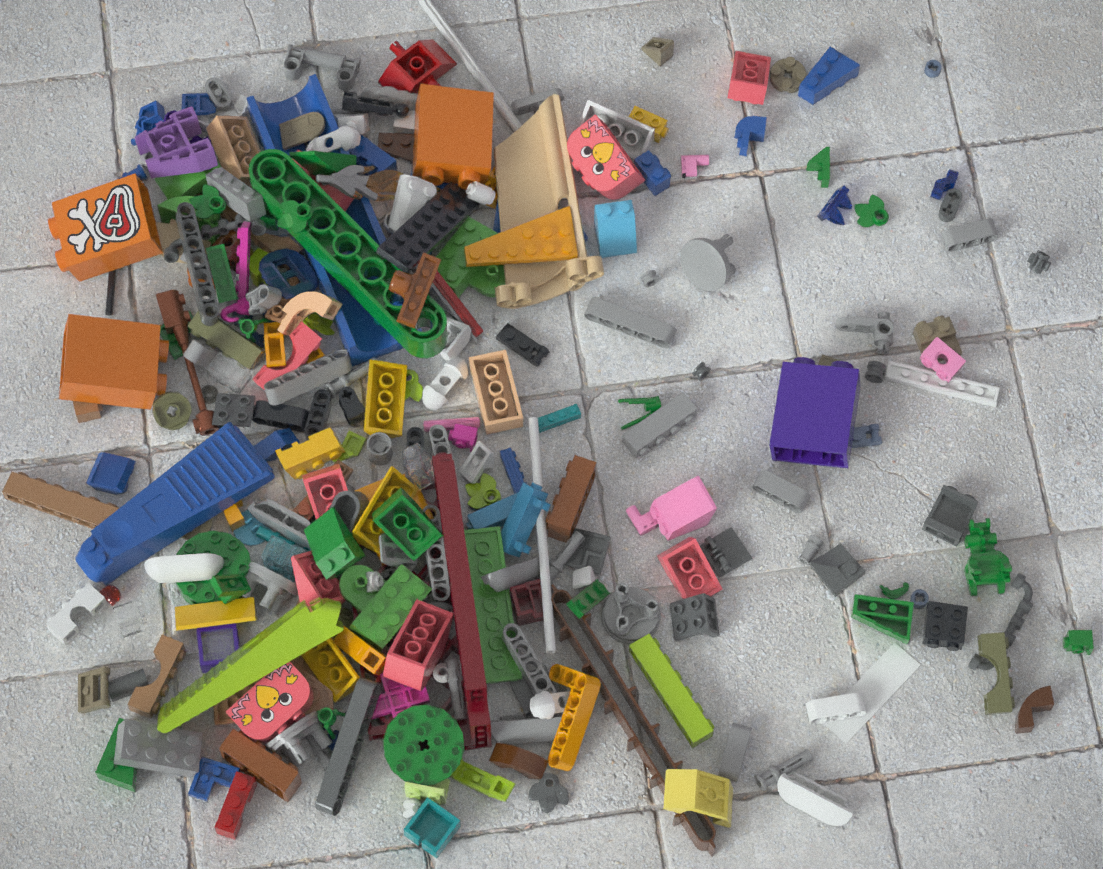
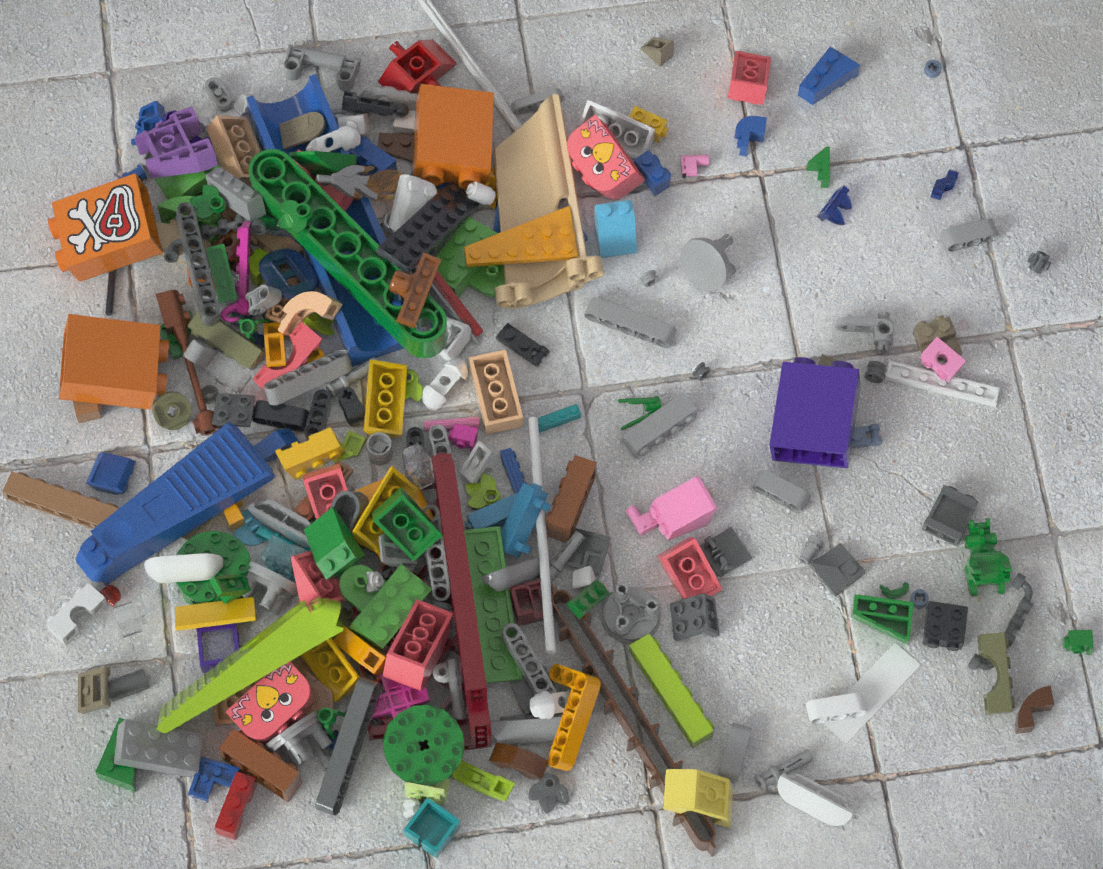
(147, 699): medium nougat arch -> none
(200, 102): blue slope -> none
(790, 66): dark tan plate -> none
(870, 211): green plate -> none
(947, 204): dark grey beam -> none

